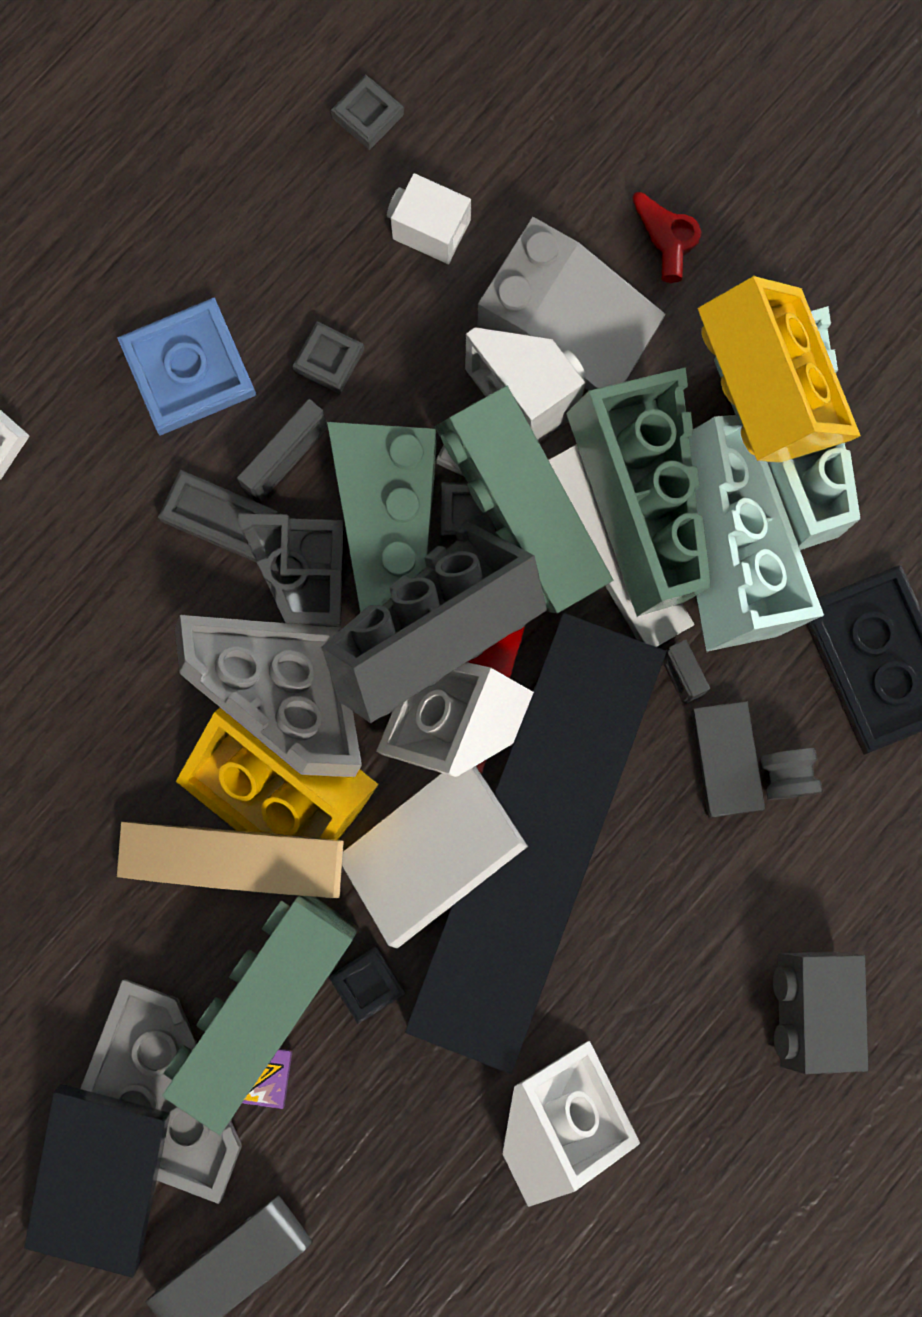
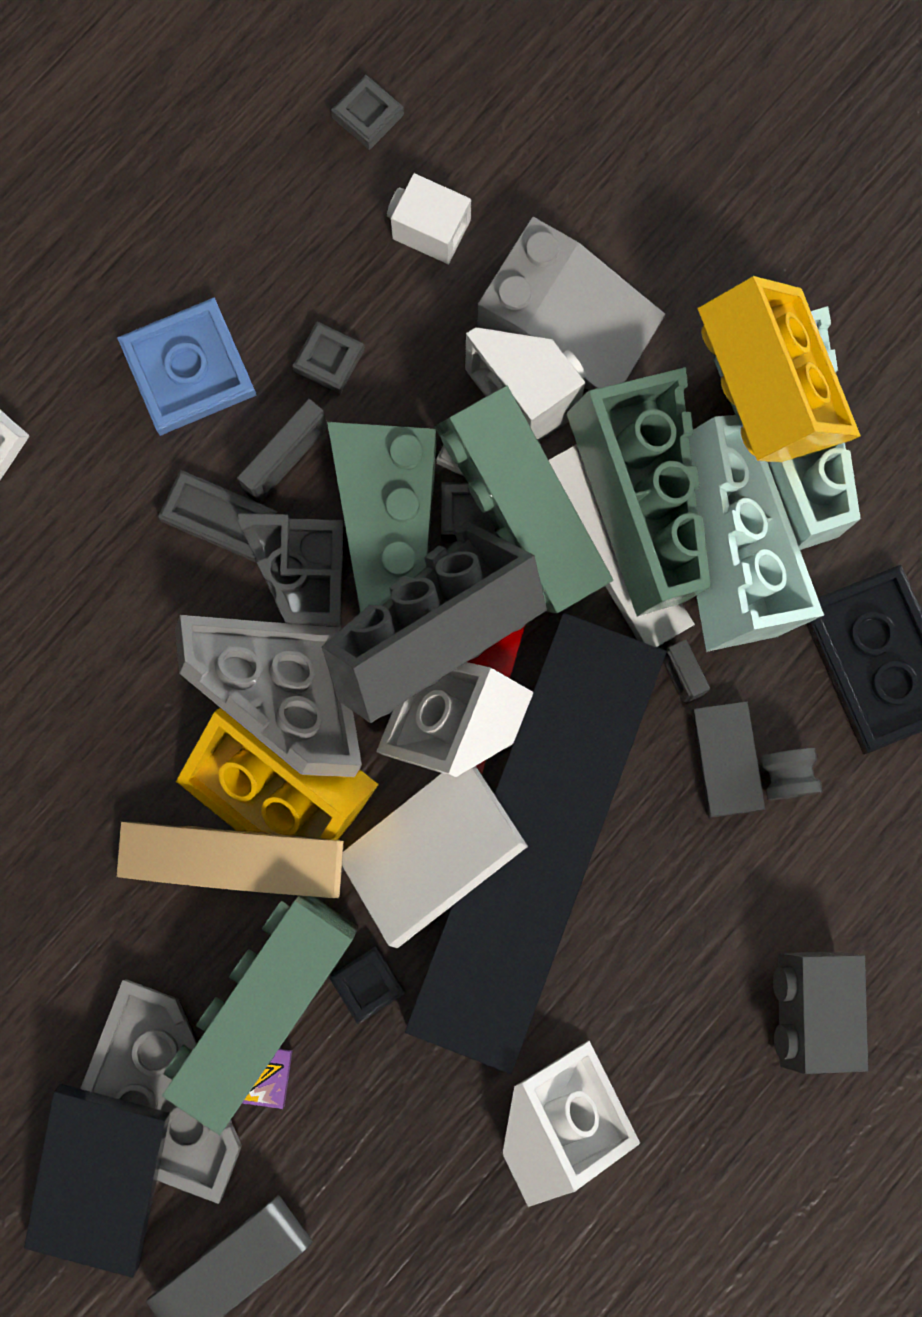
(670, 233): red animal -> none

